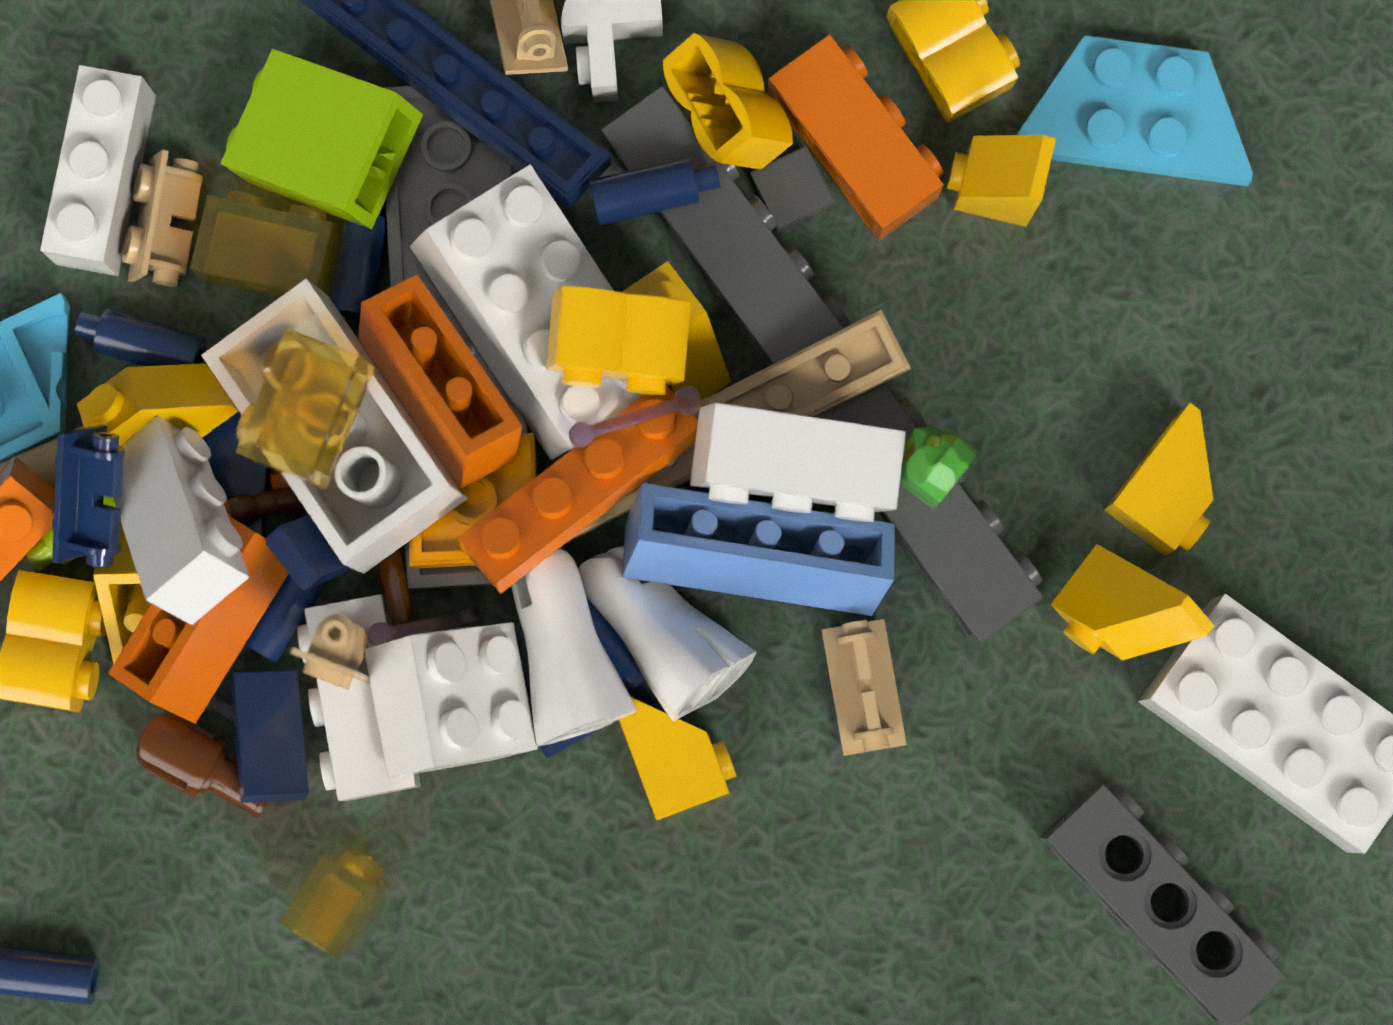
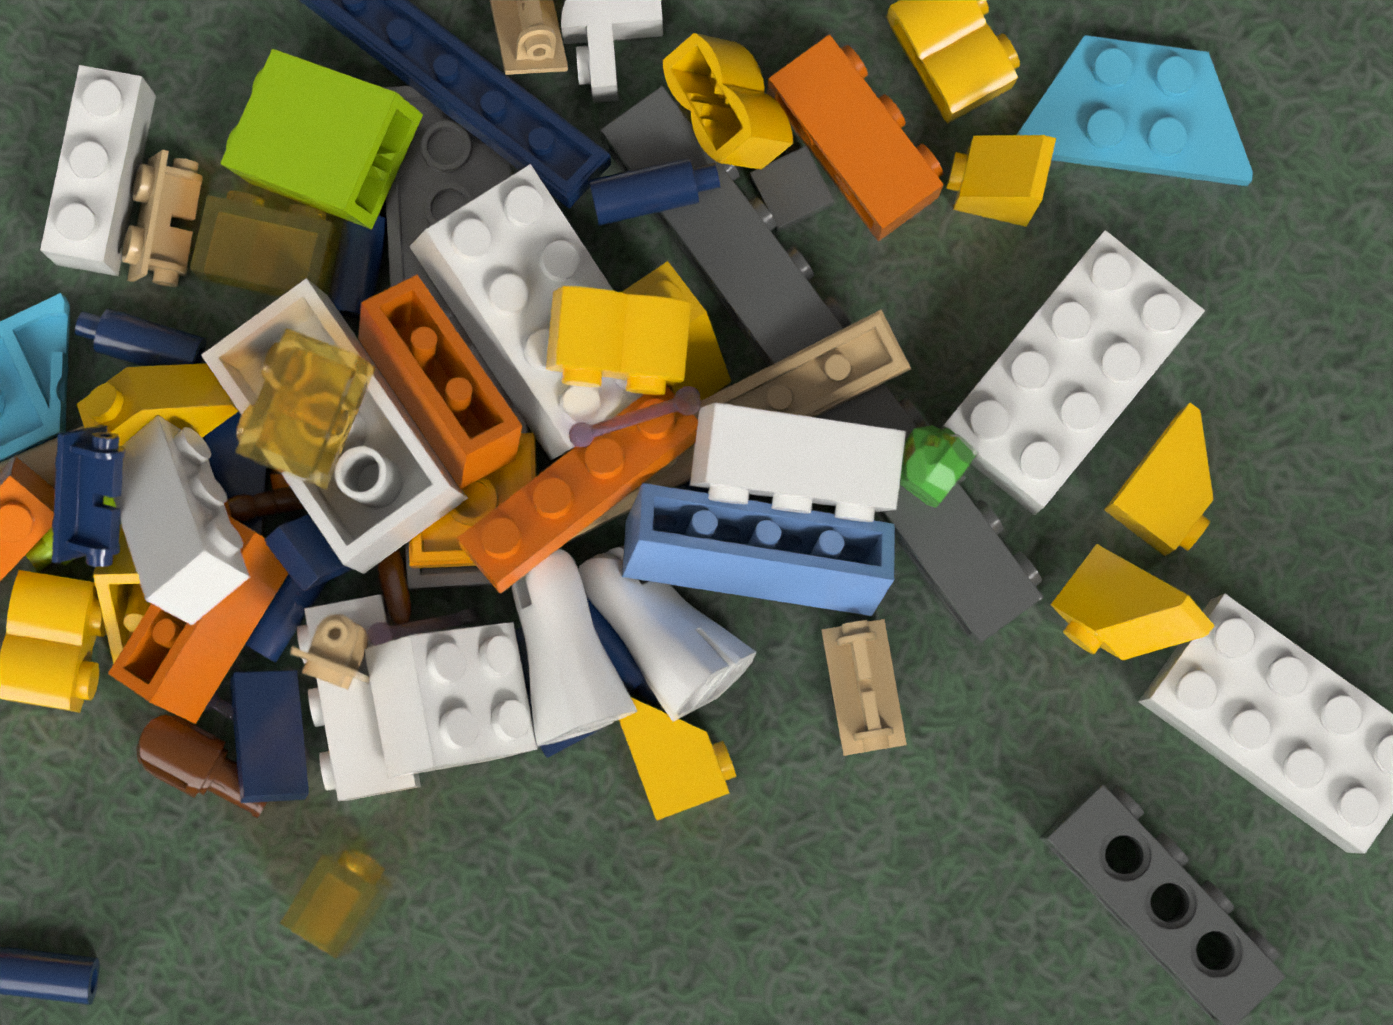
(1072, 371): none -> white brick

